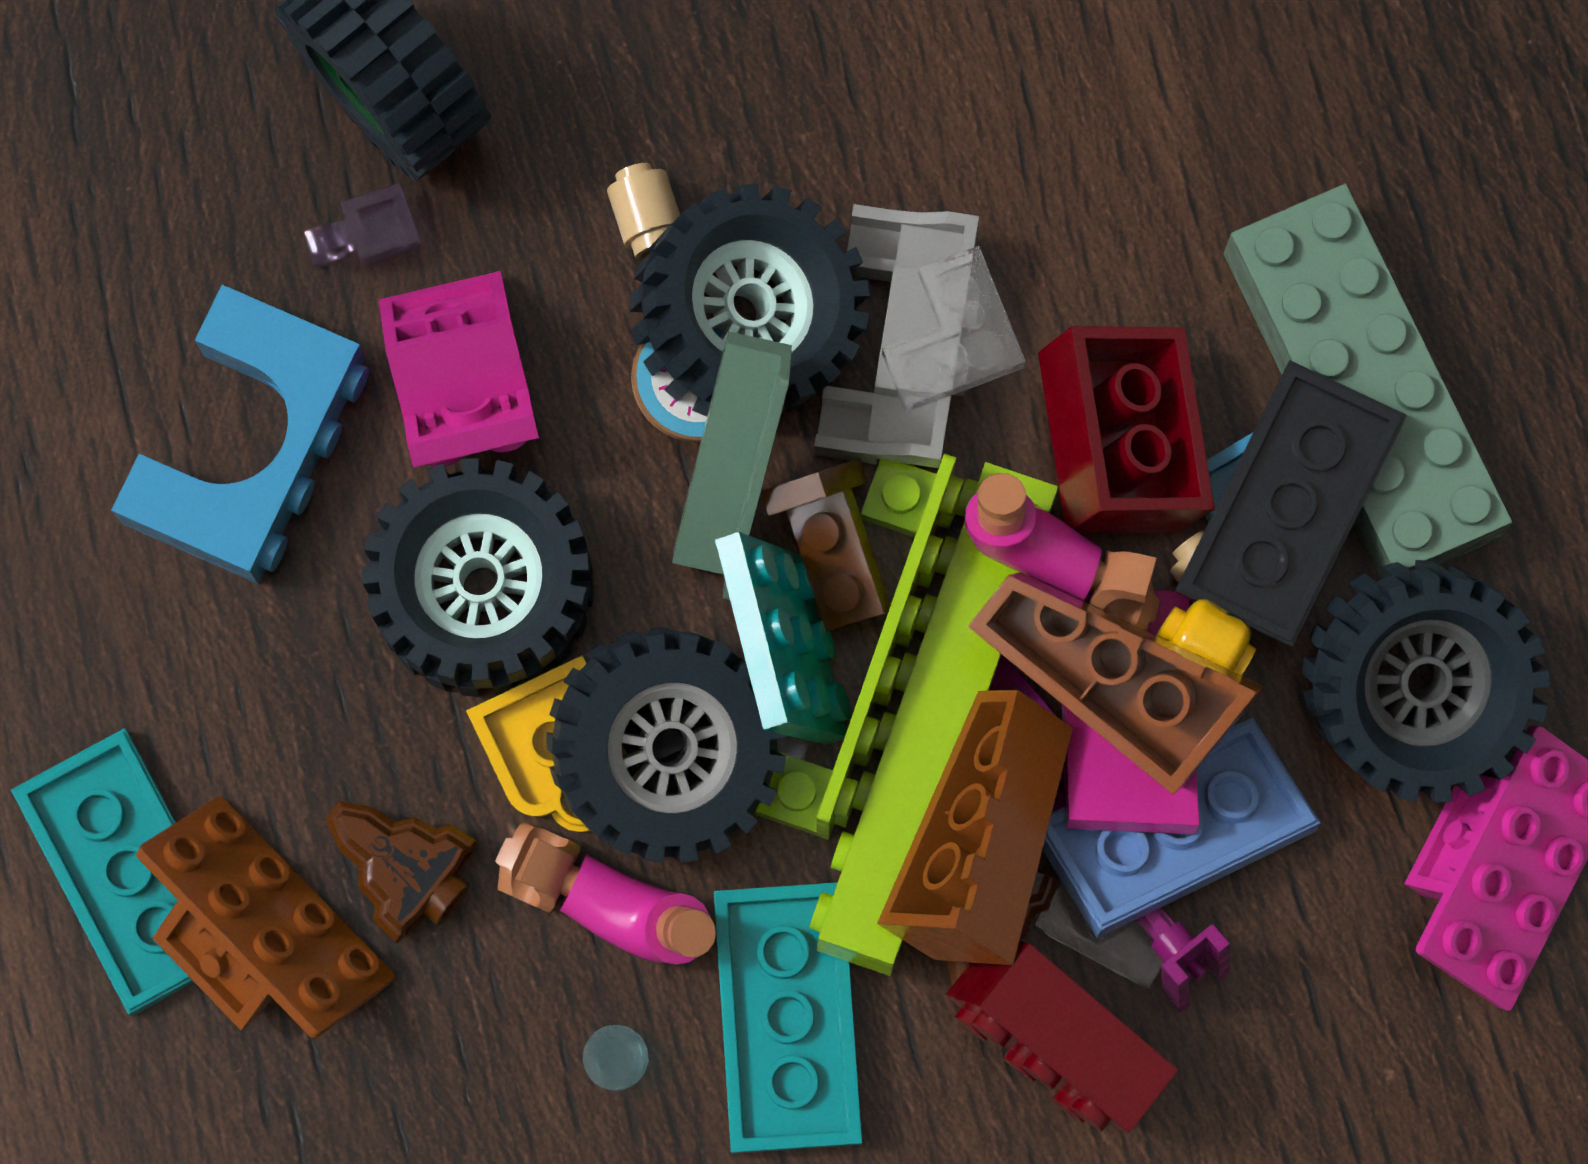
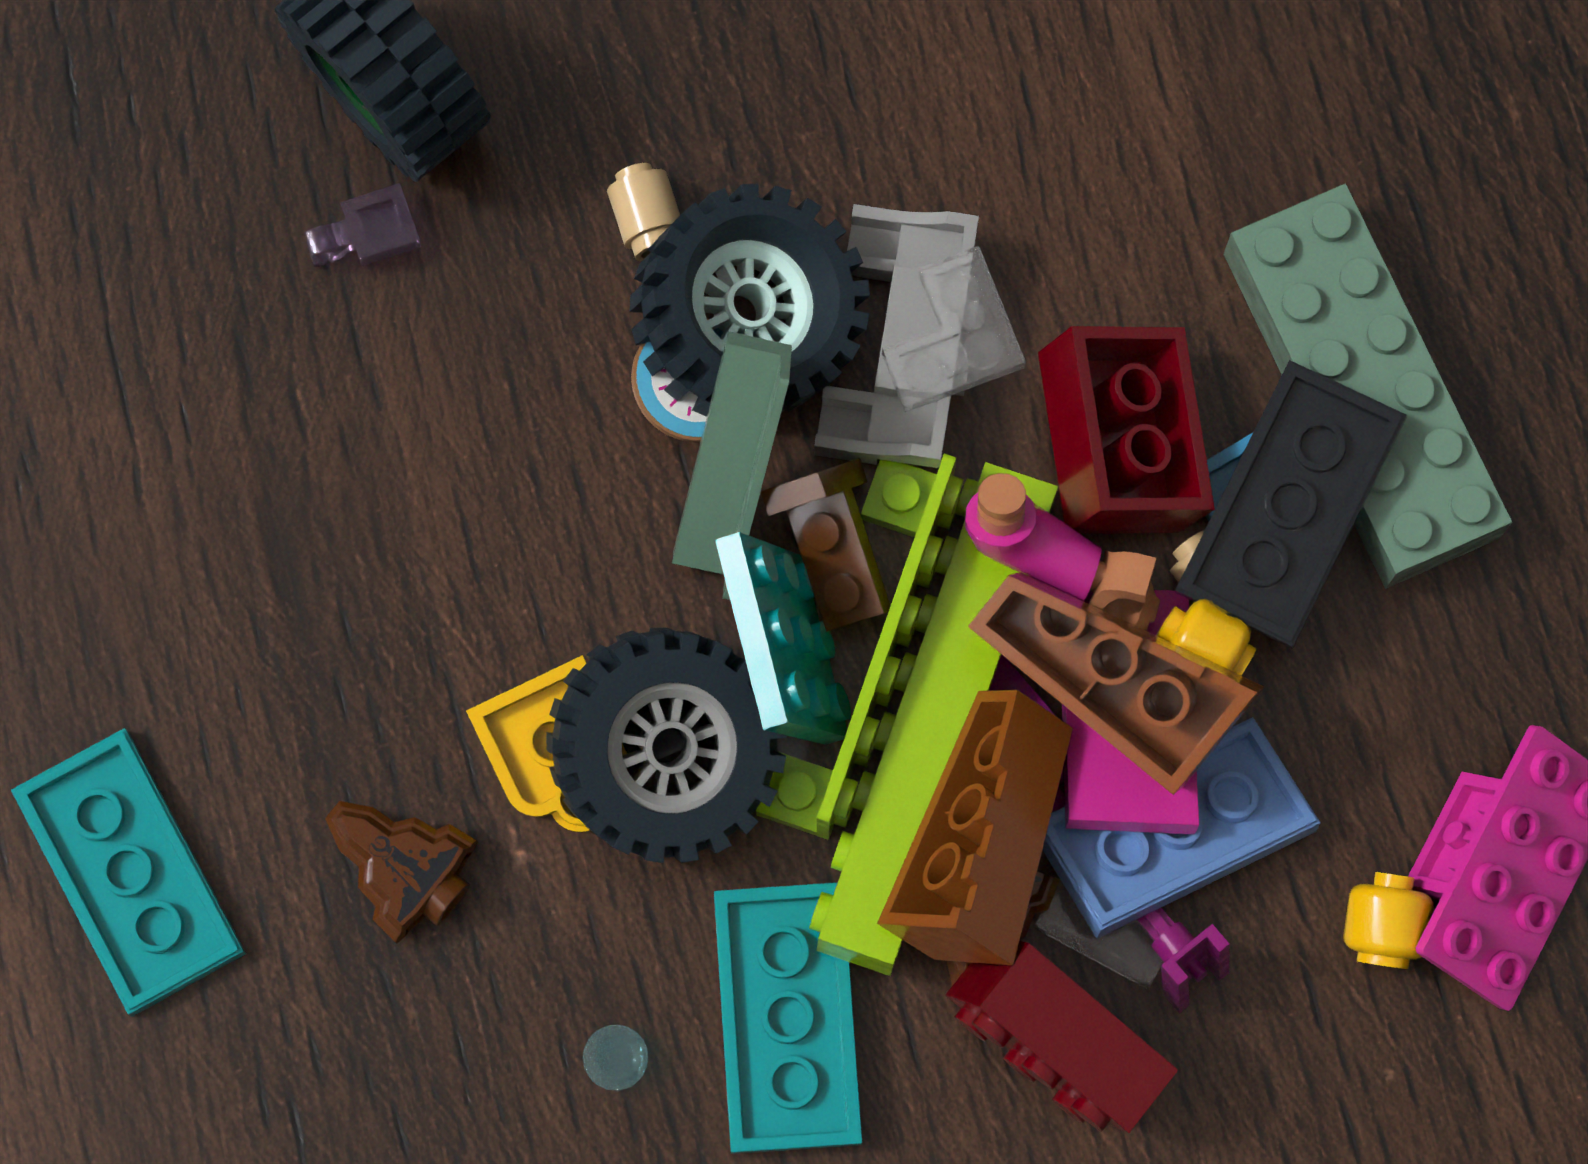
(244, 521): dark azure arch -> none
(254, 926): dark orange bracket -> none
(452, 512): black wheel -> none
(457, 370): dark pink bracket -> none
(607, 902): piece -> none
(1386, 920): none -> yellow head
(1485, 715): black wheel -> none

